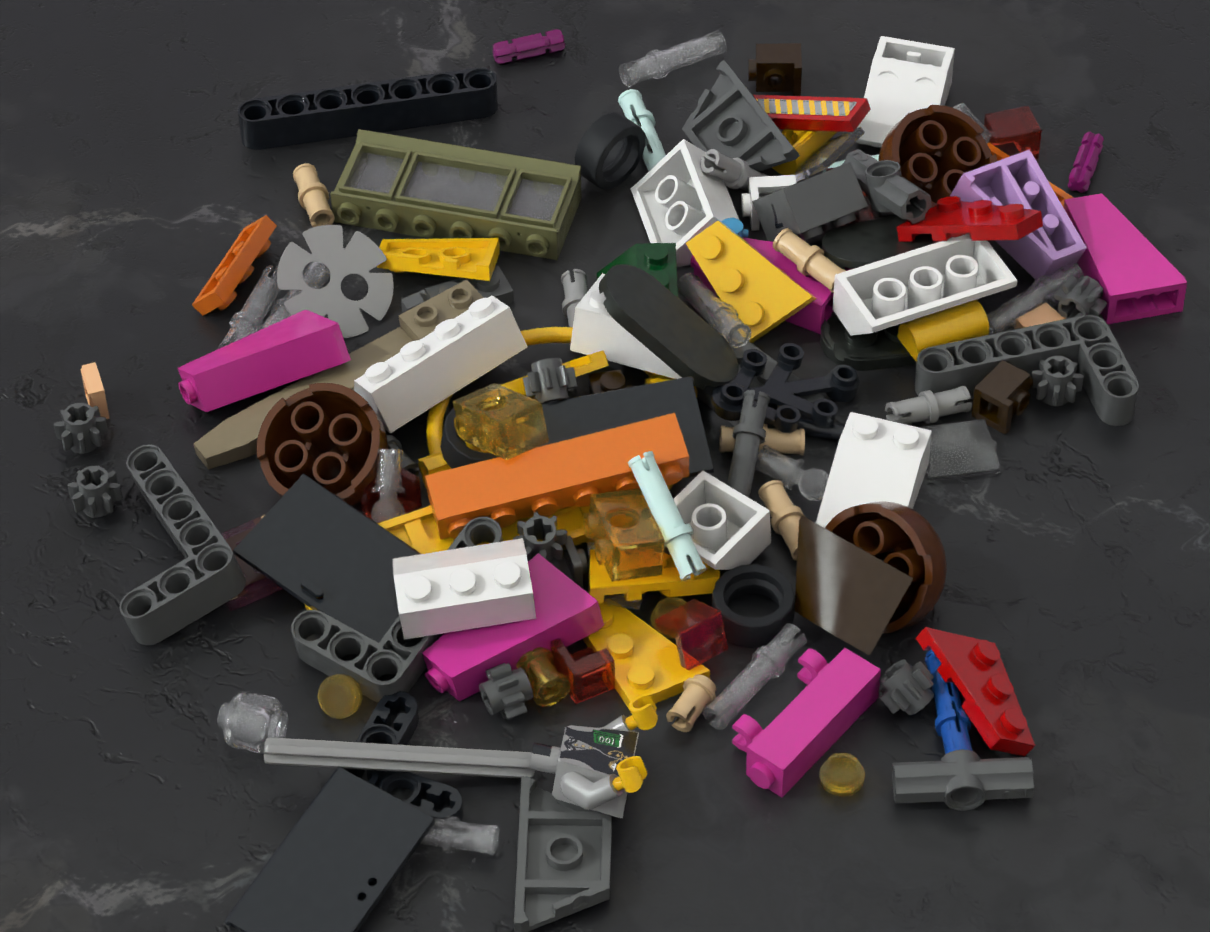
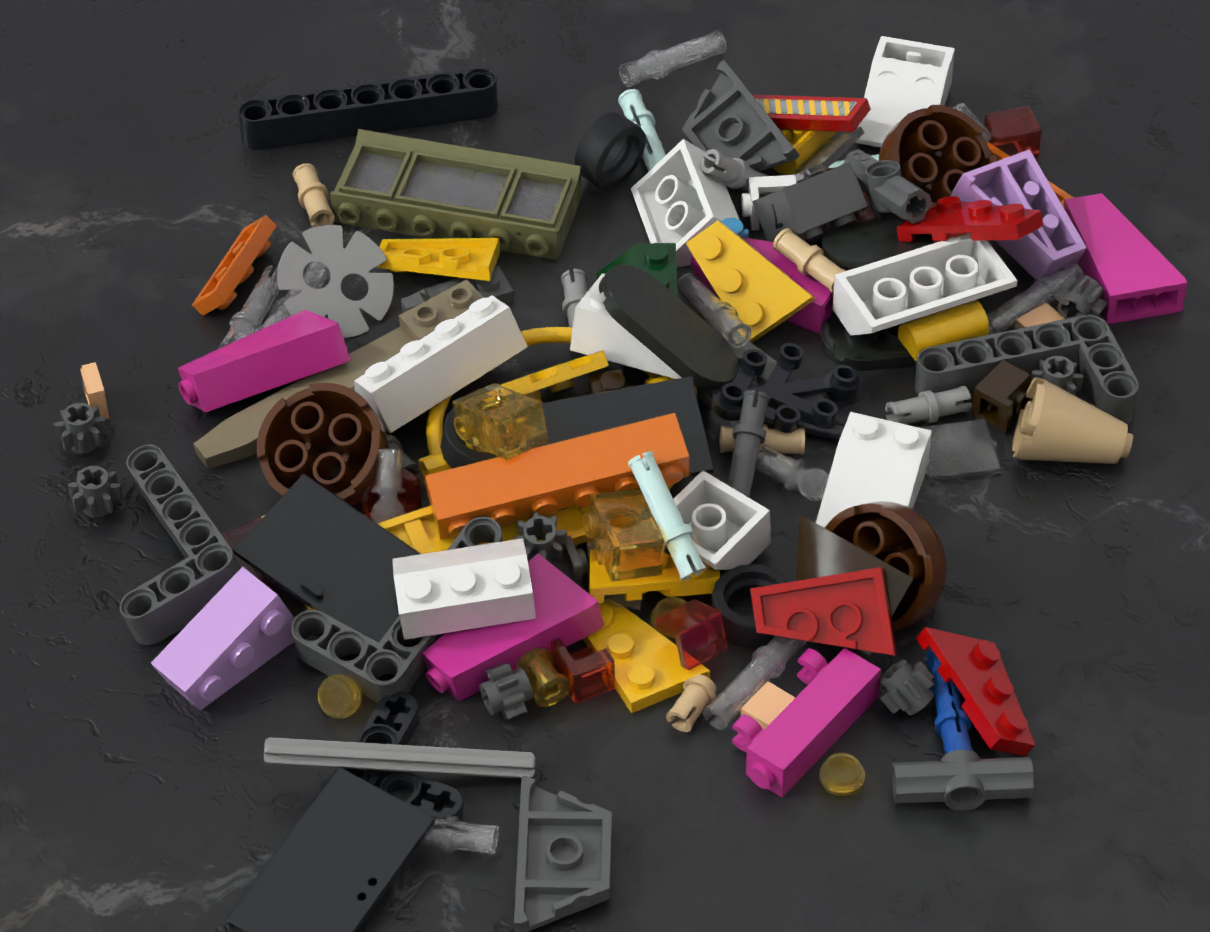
(226, 640): none -> lavender wedge
(251, 720): clear head -> none
(528, 46): magenta axle -> none
(549, 380): dark grey gear -> none
(599, 764): torso -> none
(767, 704): none -> light nougat tile
(777, 68): dark brown brick -> none
(783, 513): tan pin -> none
(829, 610): none -> red wing
(1067, 429): none -> tan cone
(1085, 162): magenta axle -> none

